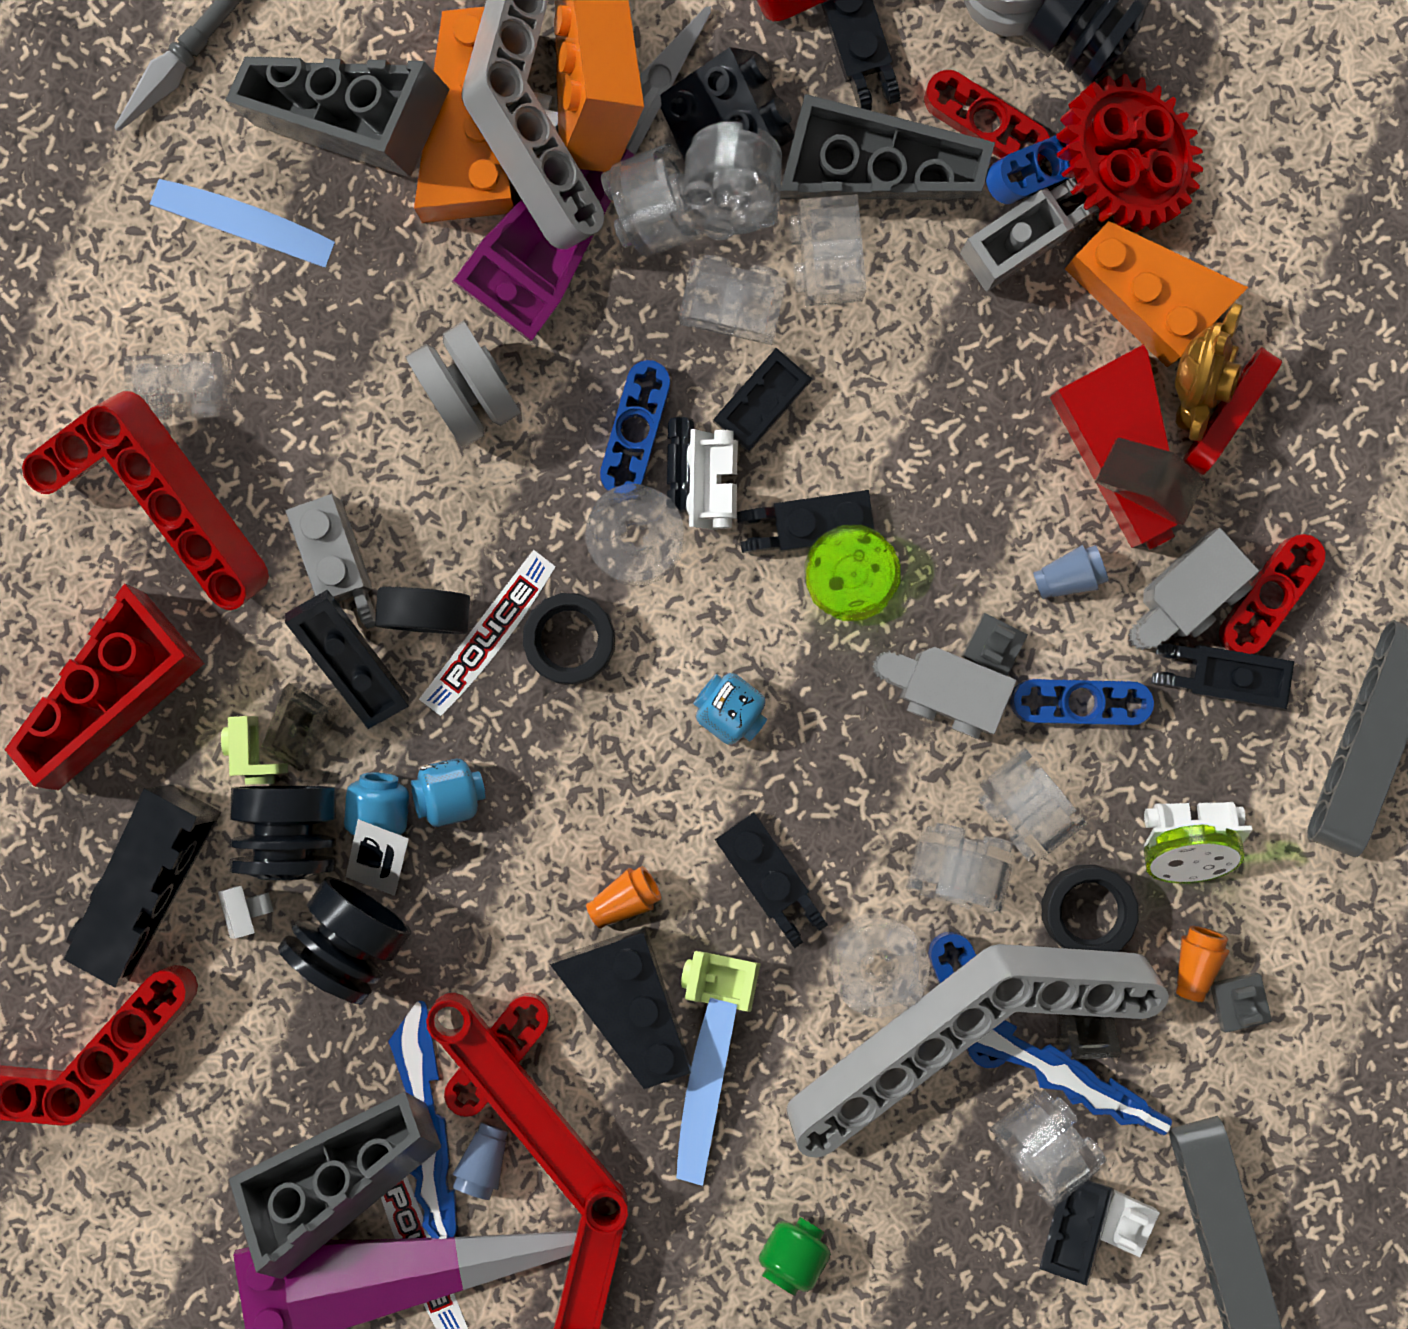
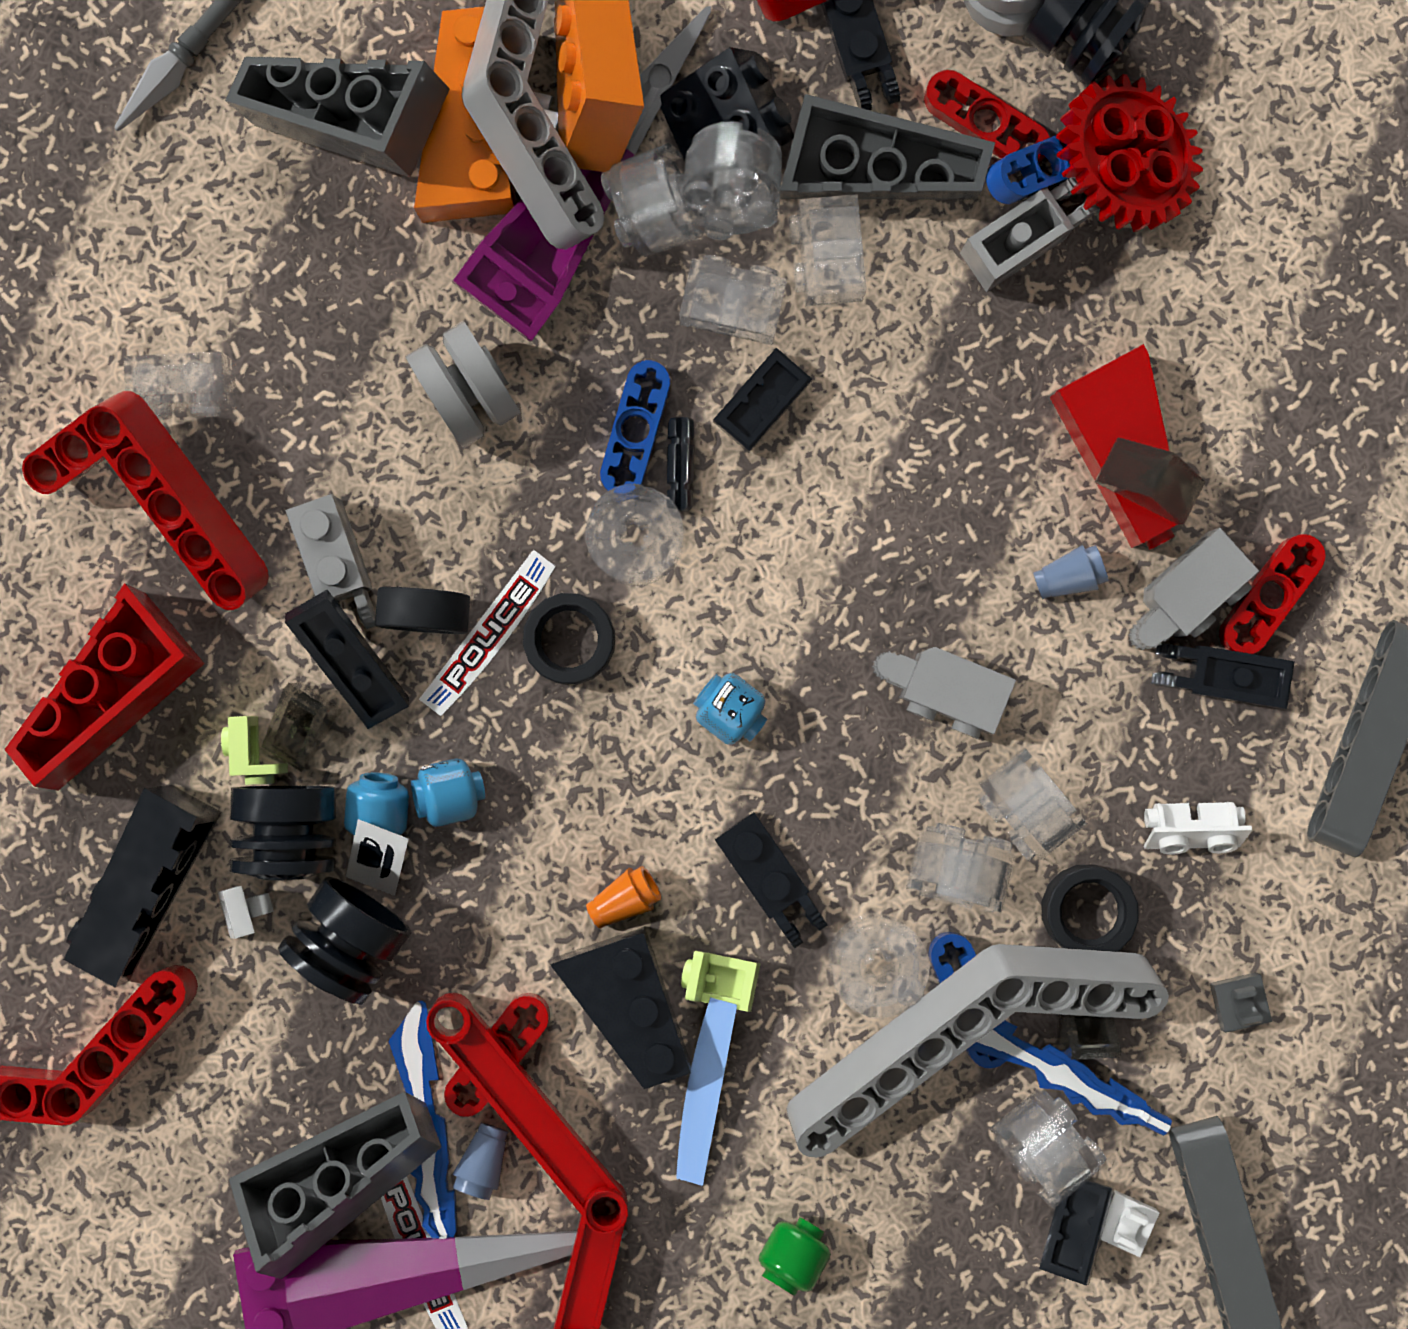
(242, 221): light blue sticker -> none
(709, 501): white hinge -> none
(806, 520): black hinge -> none
(852, 572): clear neon green tile -> none
(994, 644): dark grey tile -> none
(1117, 716): blue beam -> none
(1152, 289): orange wedge -> none
(1193, 854): tile -> none
(1200, 962): orange cone -> none
(1207, 374): pearl gold animal -> none
(1230, 416): red beam -> none

